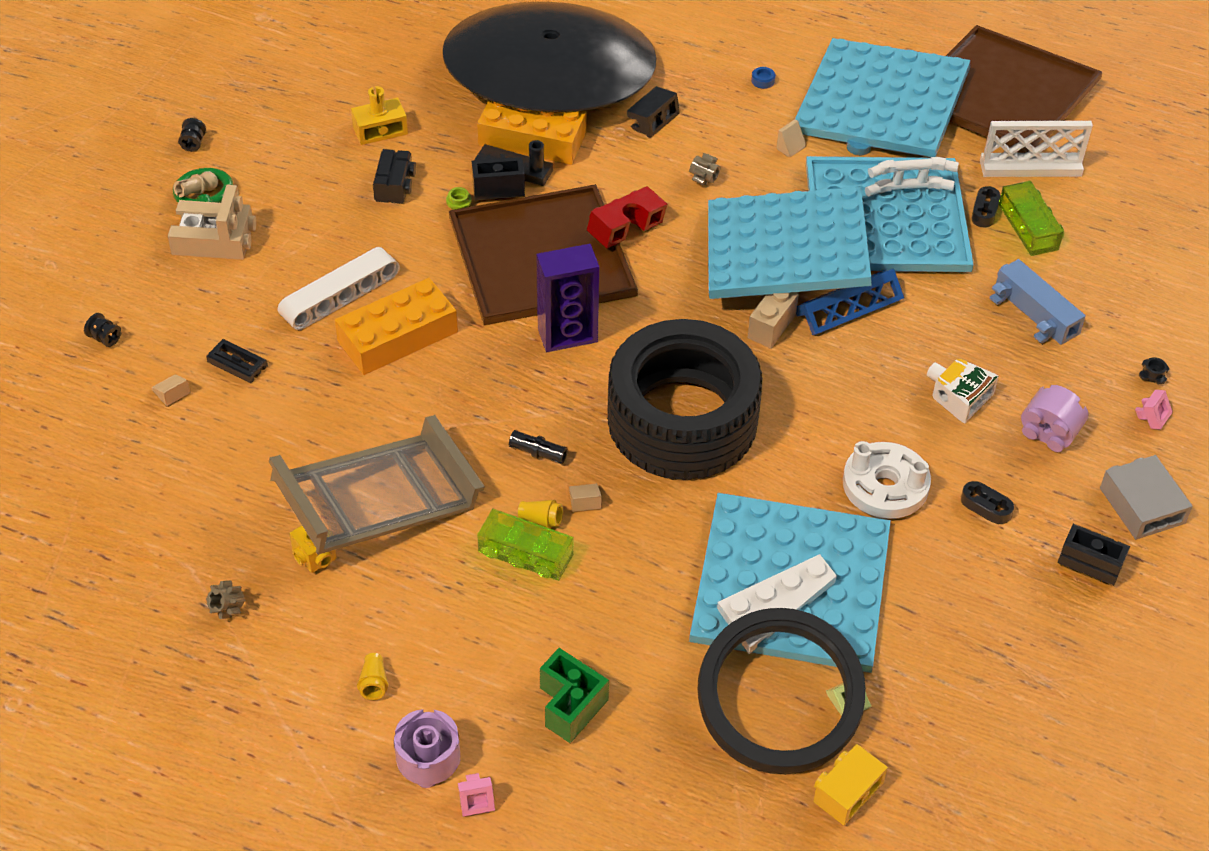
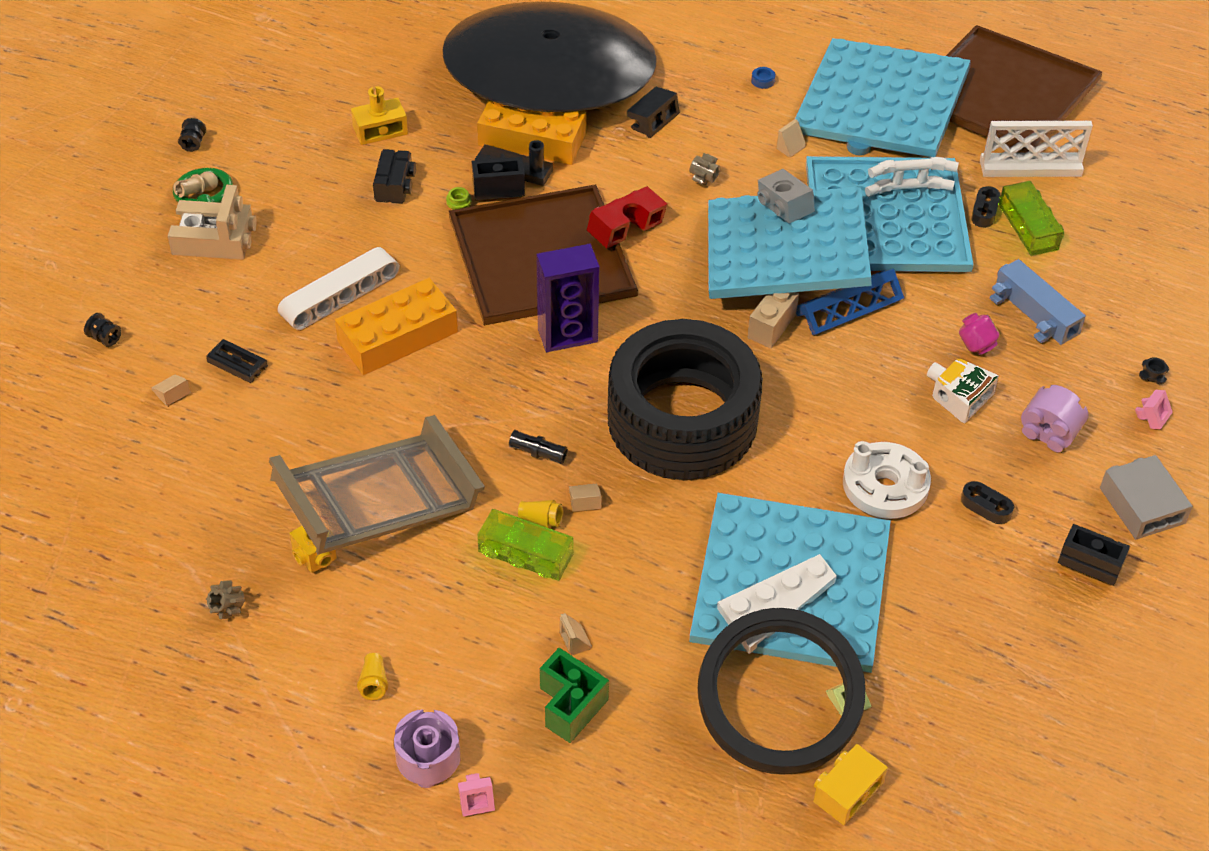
(573, 635): none -> tan slope
(786, 195): none -> light grey brick
(979, 333): none -> dark pink head

